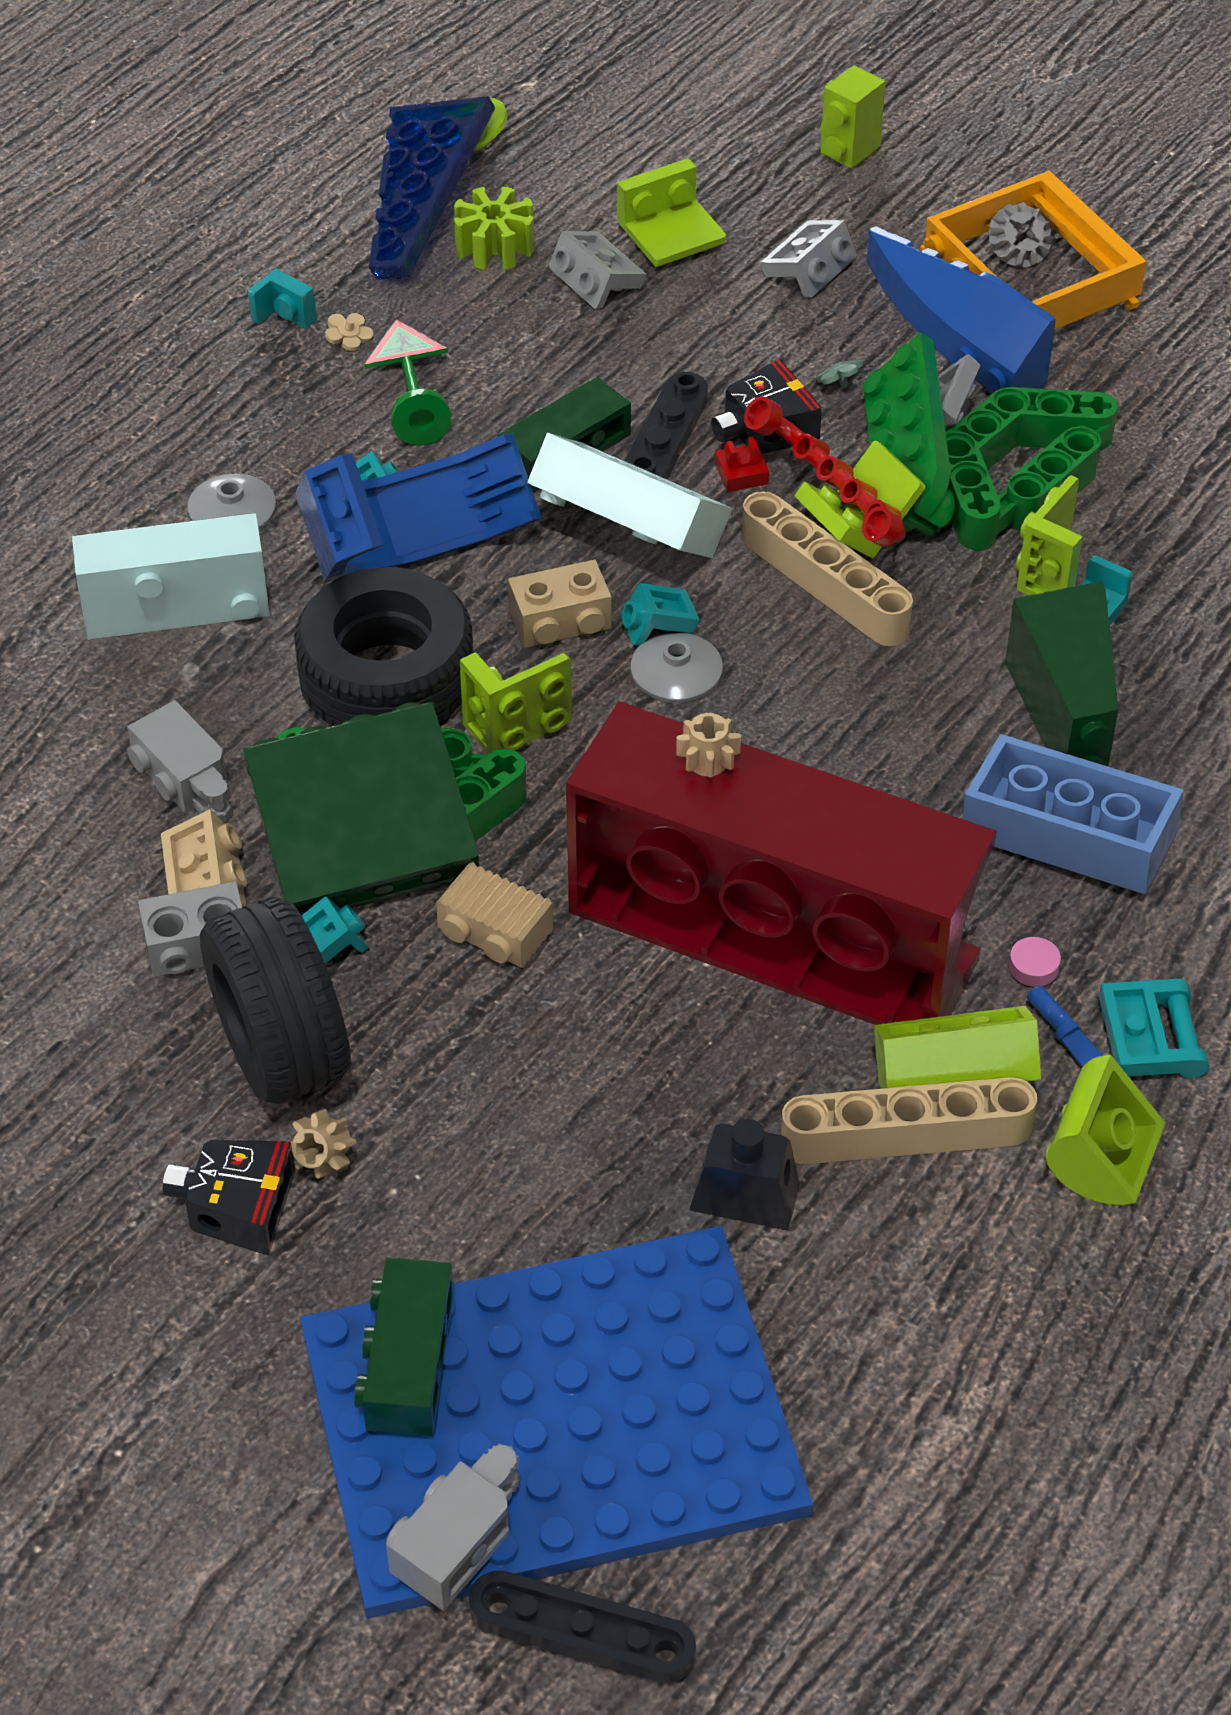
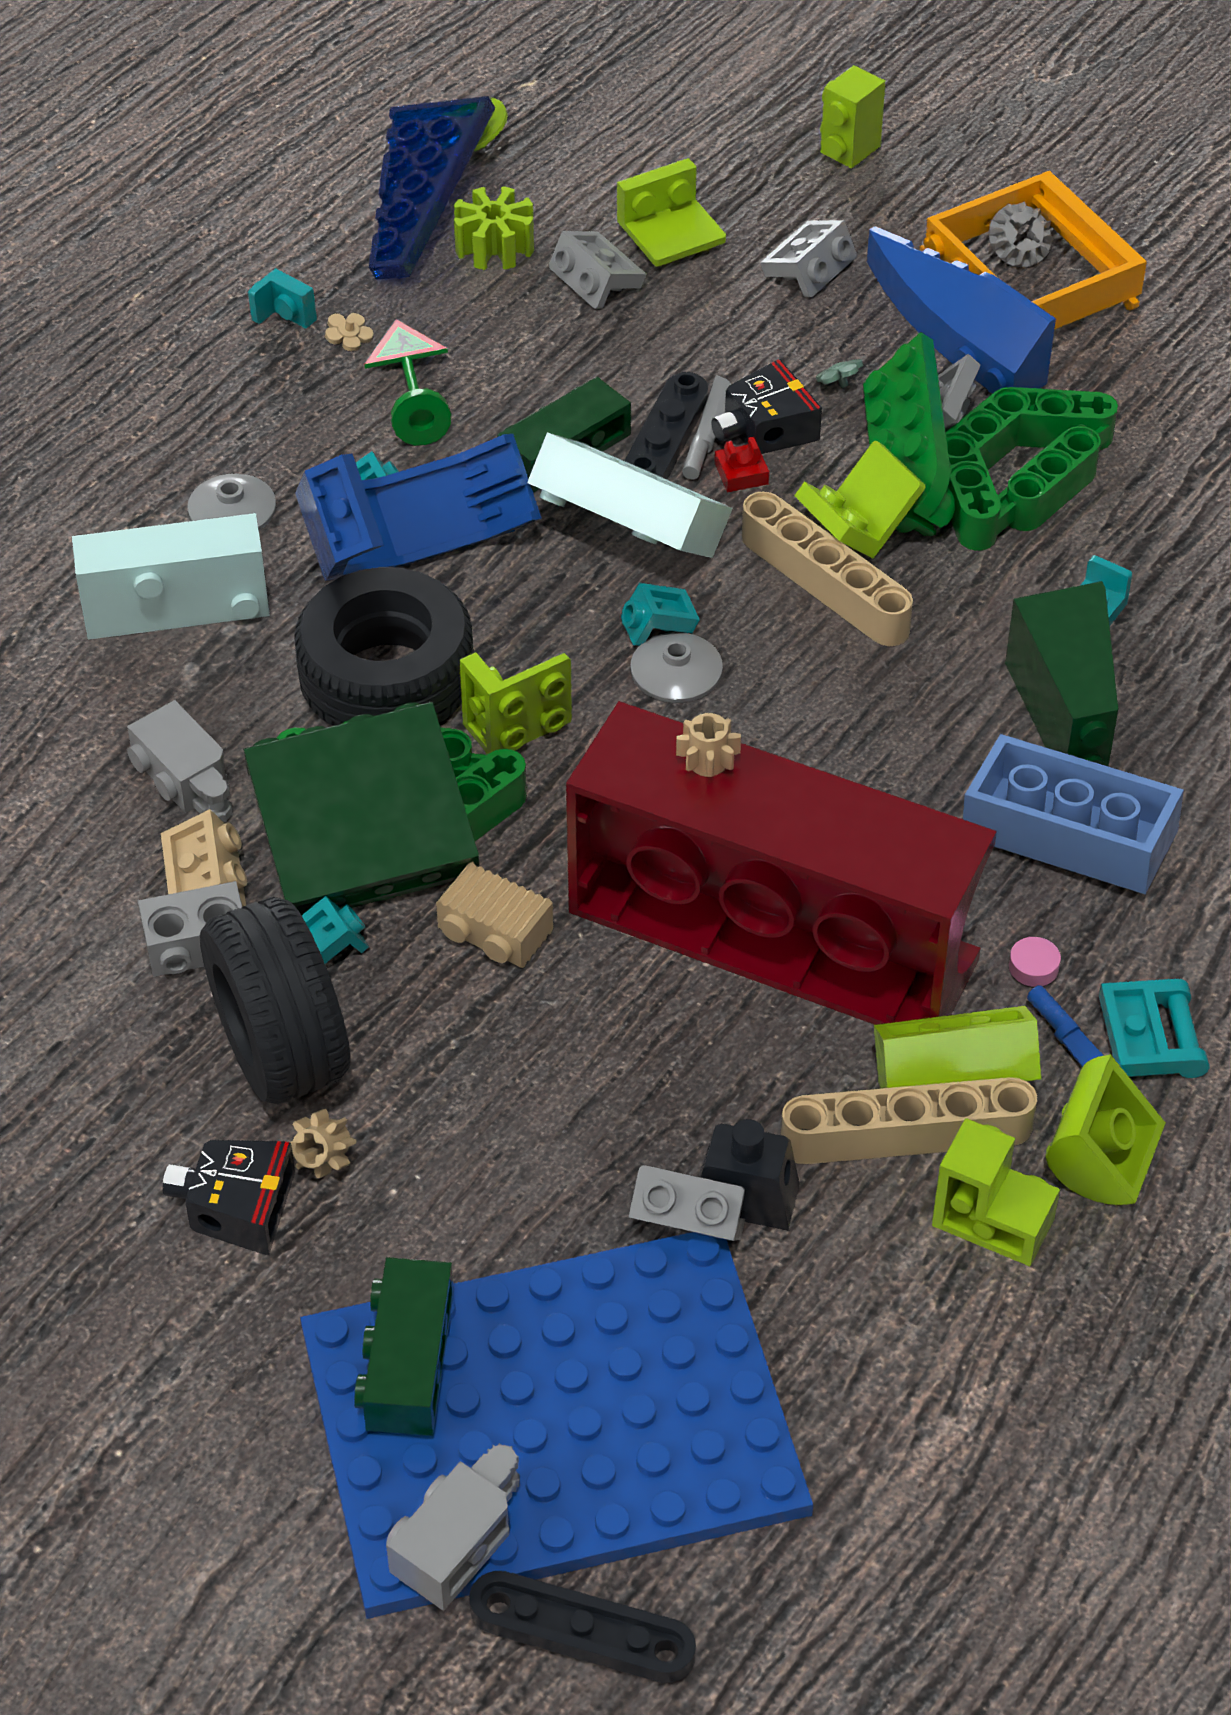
(569, 604): tan brick -> none
(688, 1203): none -> light grey bracket
(704, 437): none -> light grey piece
(881, 521): red bar -> none
(988, 1200): none -> lime brick
(1049, 546): lime bracket -> none

